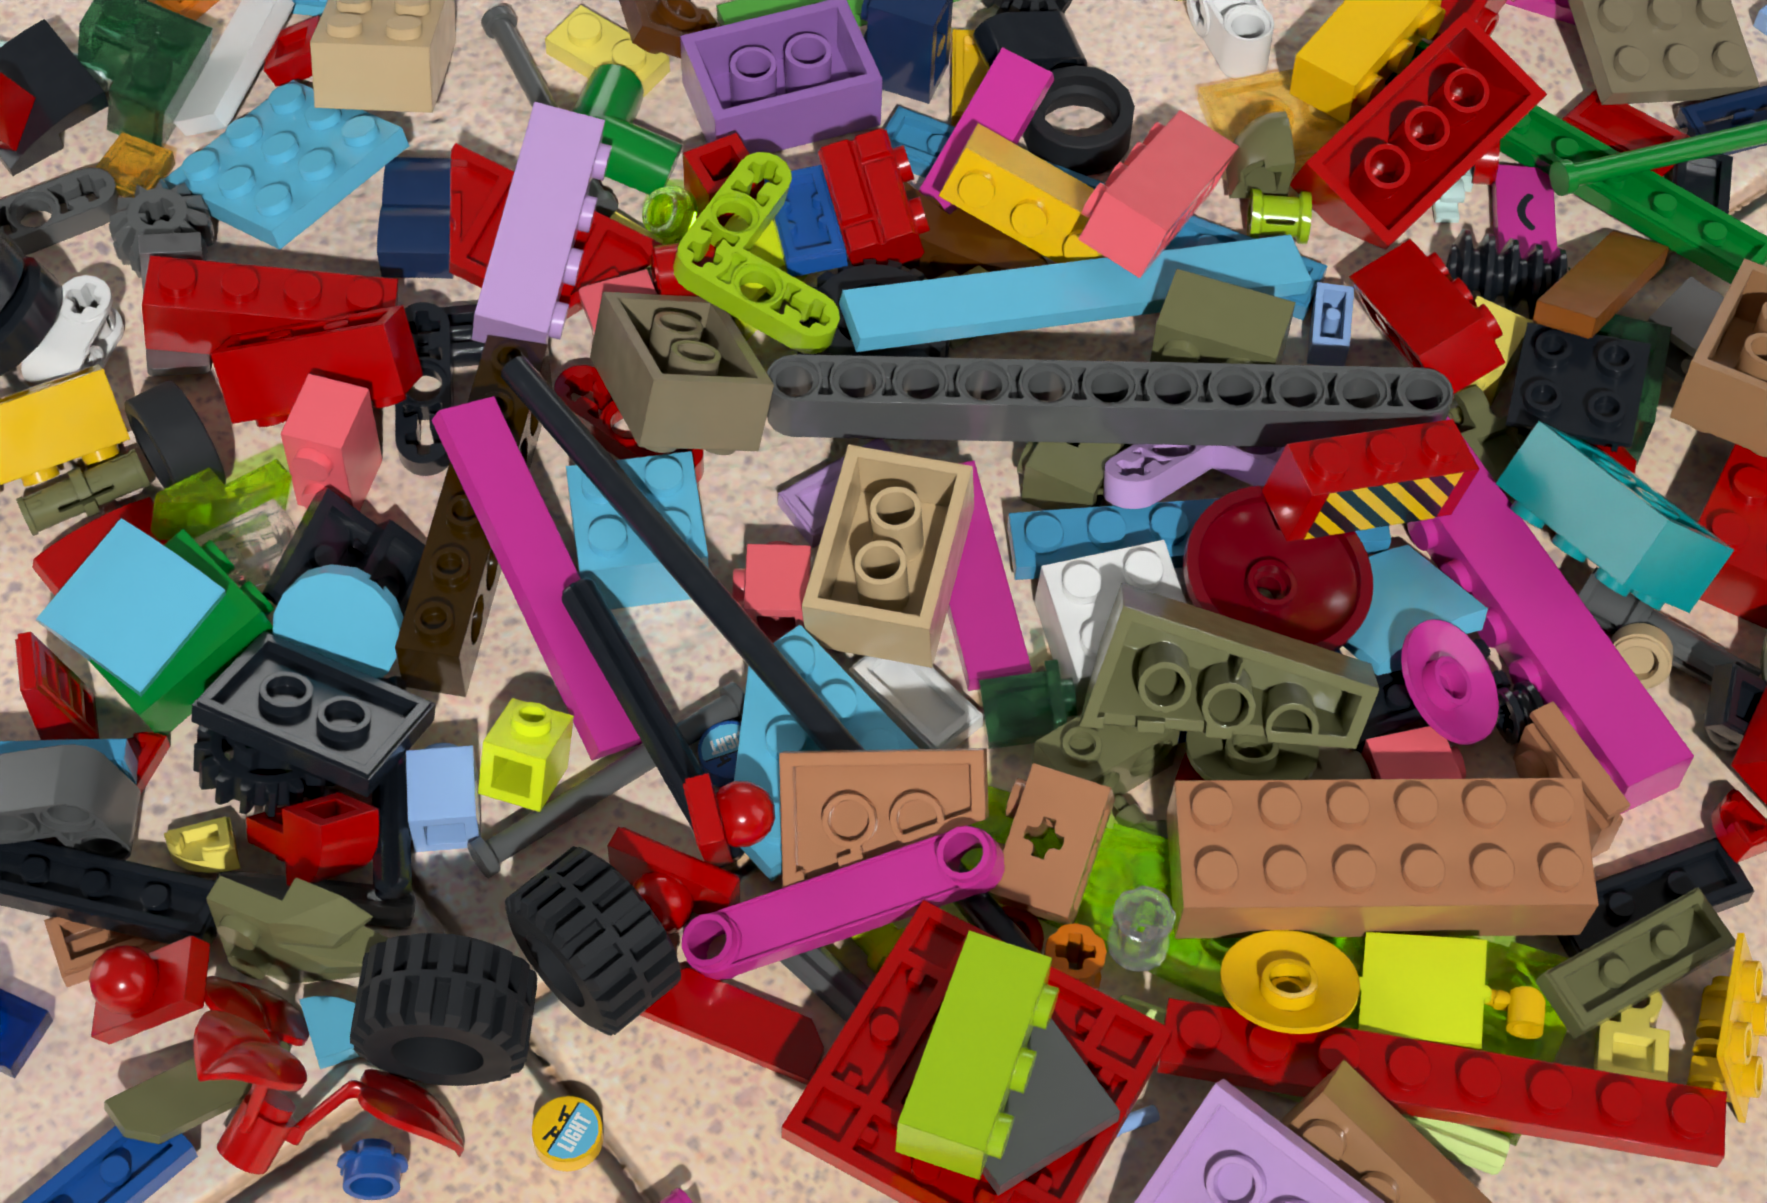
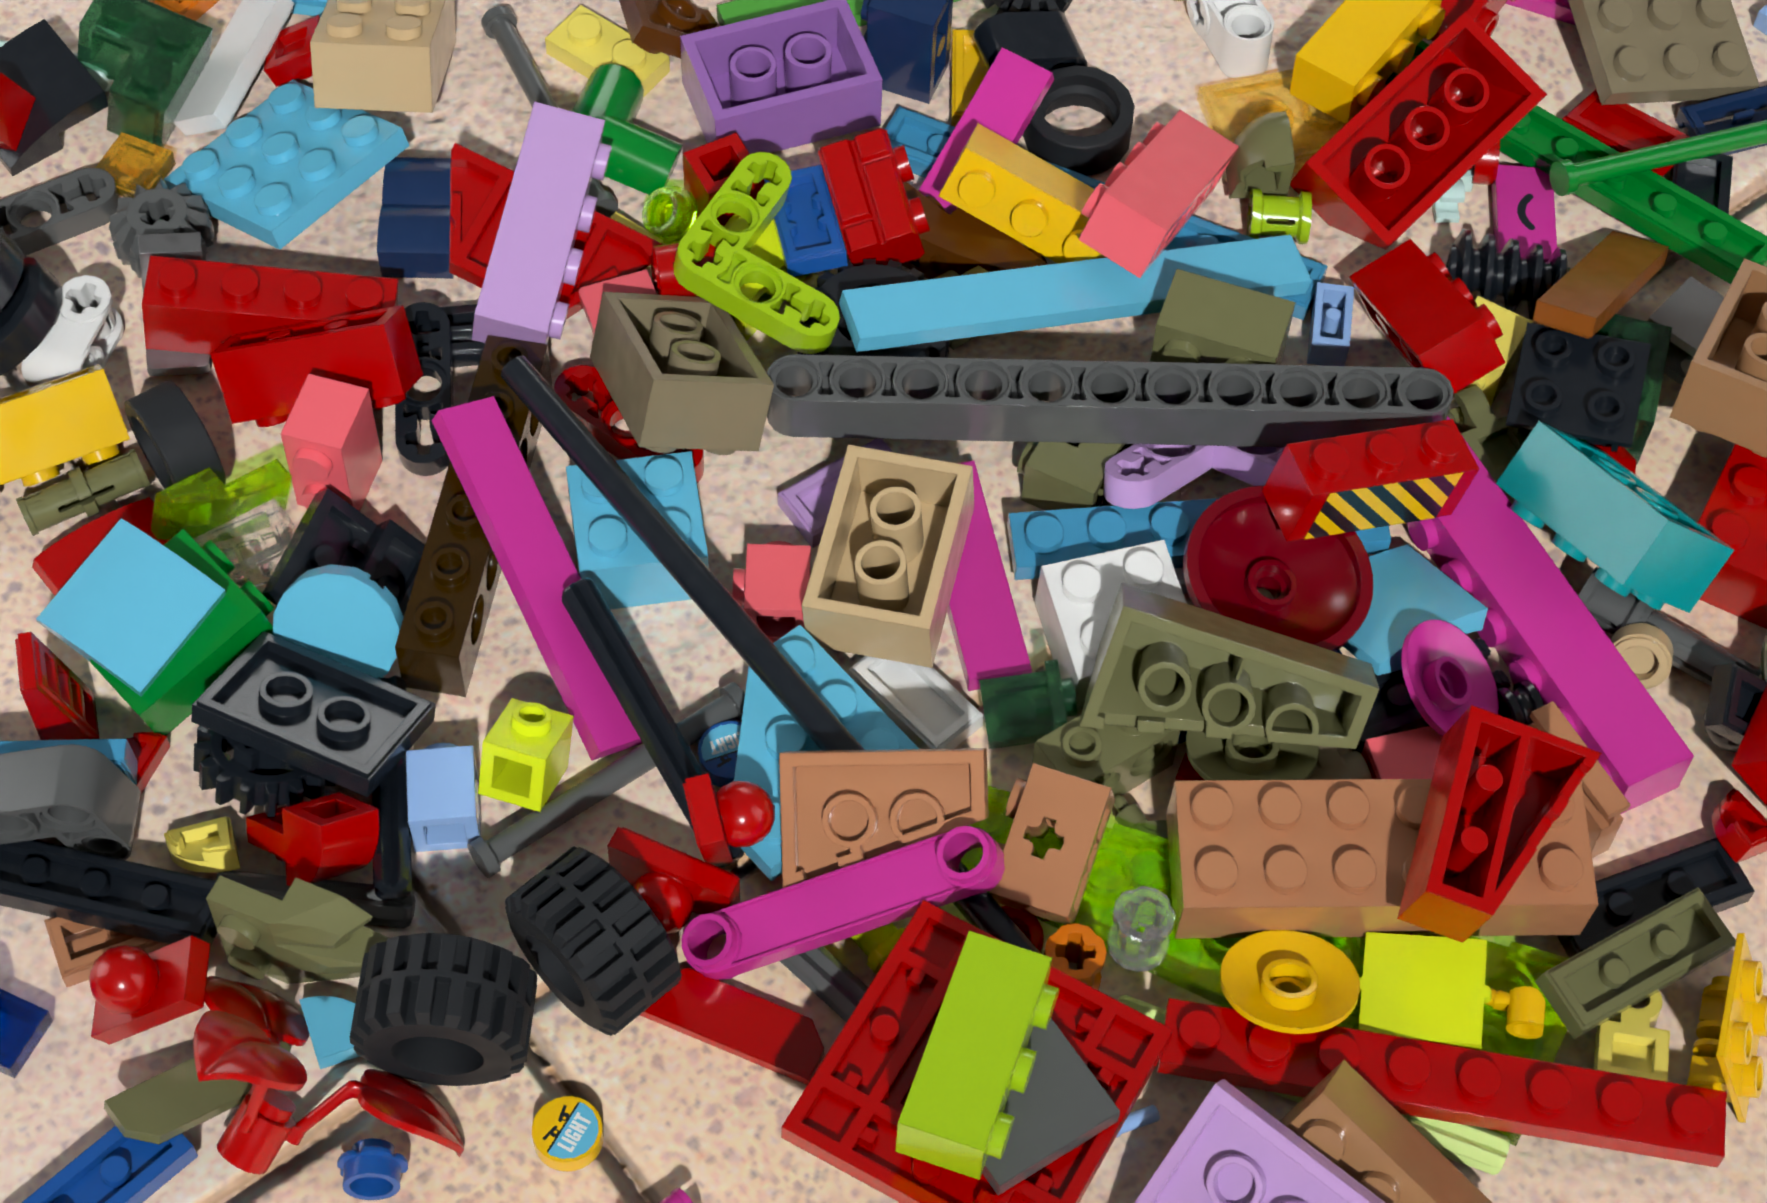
(1484, 817): none -> red wedge

